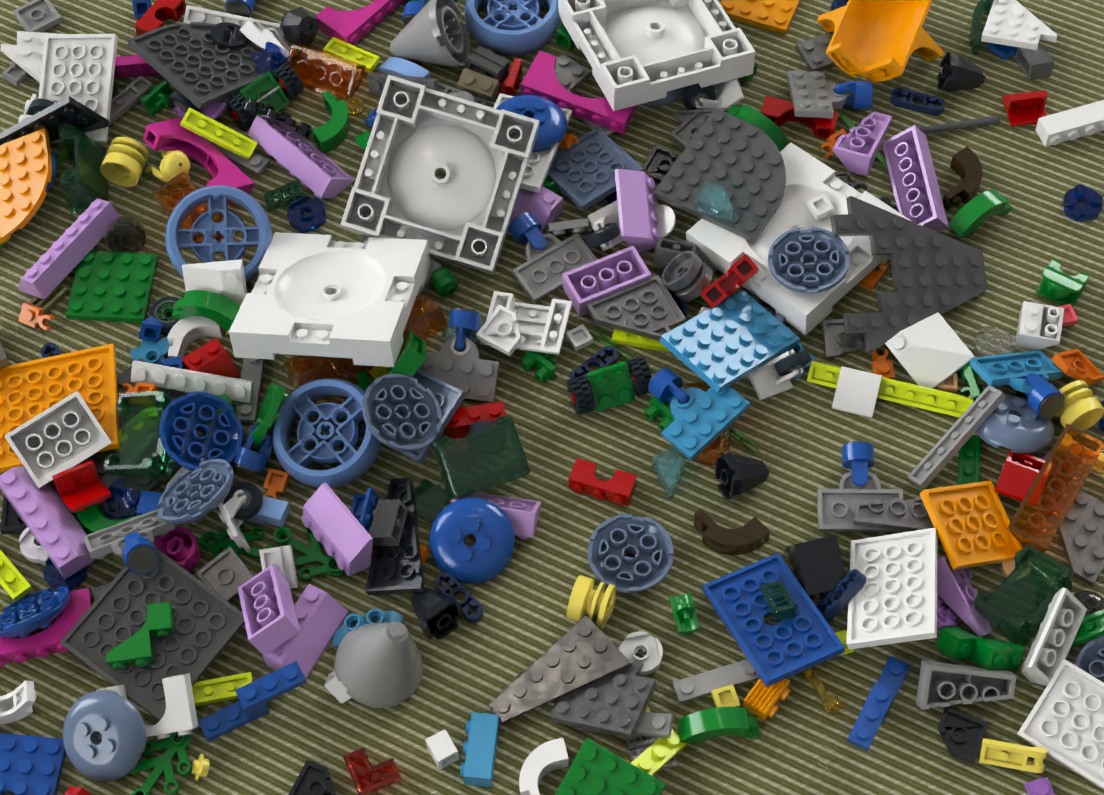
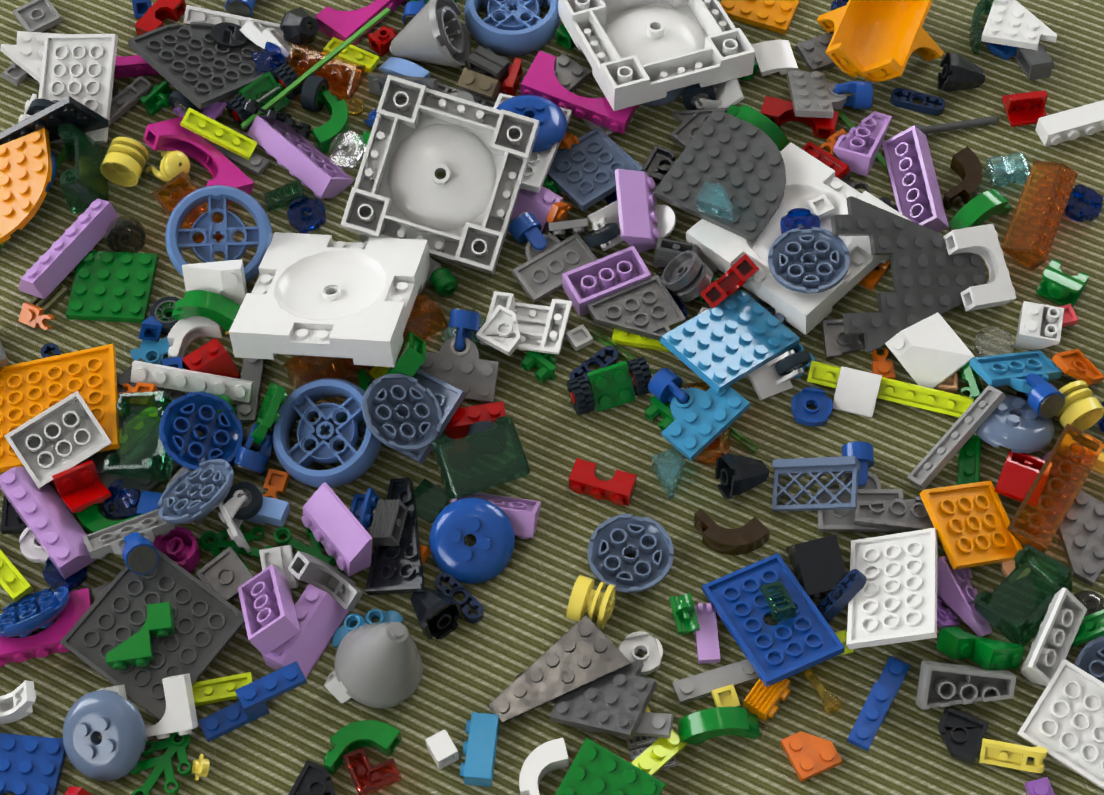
(312, 93): none -> black wheel
(317, 66): none -> bright green piece
(326, 577): none -> light grey arch
(353, 156): none -> clear plate
(359, 735): none -> green arch
(381, 40): none -> red brick
(558, 212): none -> orange plate
(707, 638): none -> lavender hinge
(774, 57): none -> white slope
(799, 216): none -> clear blue plate
(809, 417): none -> blue plate
(810, 754): none -> orange plate
(817, 467): none -> sand blue fence
(840, 168): none -> red plate
(984, 242): none -> white arch
(1007, 169): none -> clear light blue brick
(1039, 213): none -> clear orange slope

